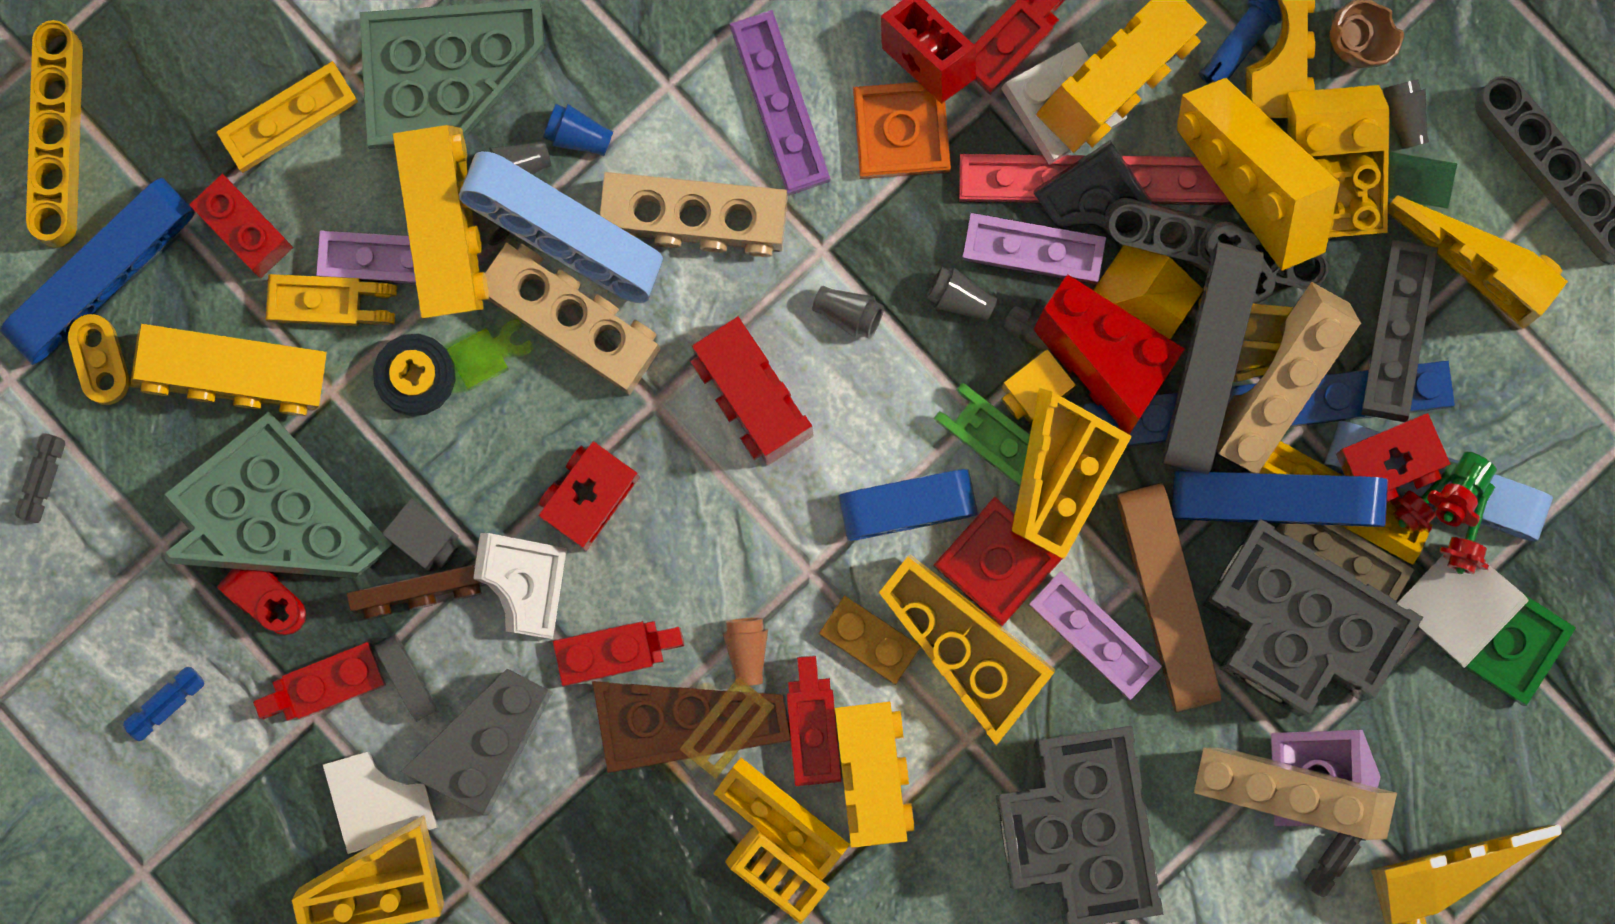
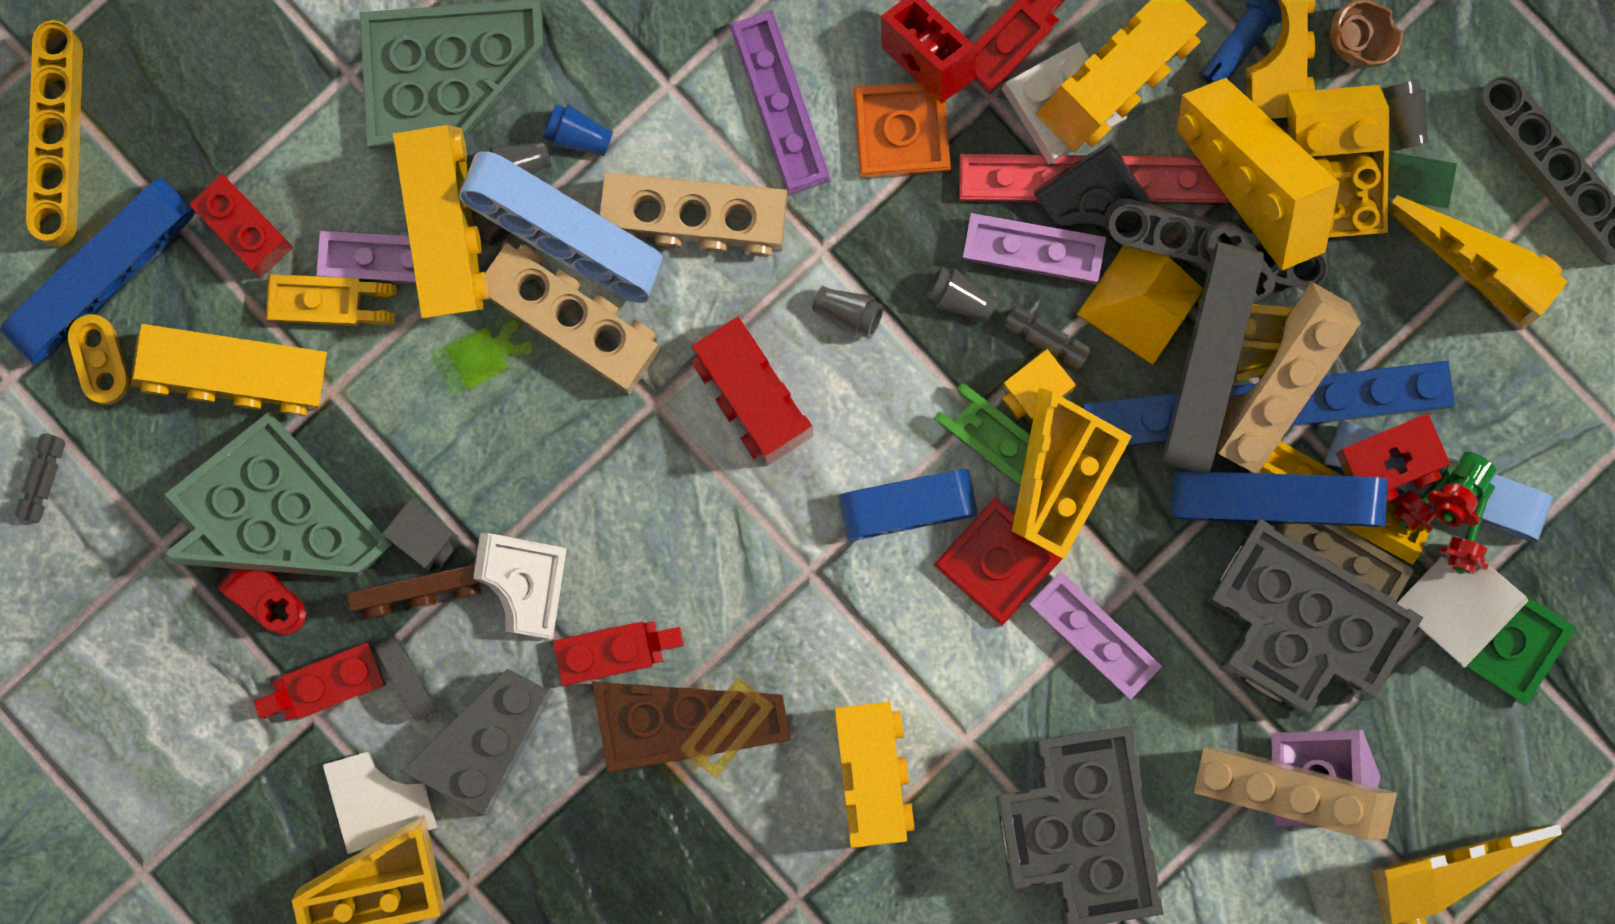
(163, 704): blue axle -> none
(287, 117): yellow plate -> none
(420, 389): black wheel -> none
(612, 485): red brick -> none
(745, 851): yellow slope -> none
(746, 648): nougat cone -> none
(781, 818): yellow plate -> none
(813, 727): red hinge -> none
(869, 640): pearl gold plate -> none
(974, 653): yellow wedge -> none
(1107, 349): red wedge -> none
(1168, 597): medium nougat beam -> none
(1333, 863): dark grey axle -> none
(1399, 331): dark grey plate -> none

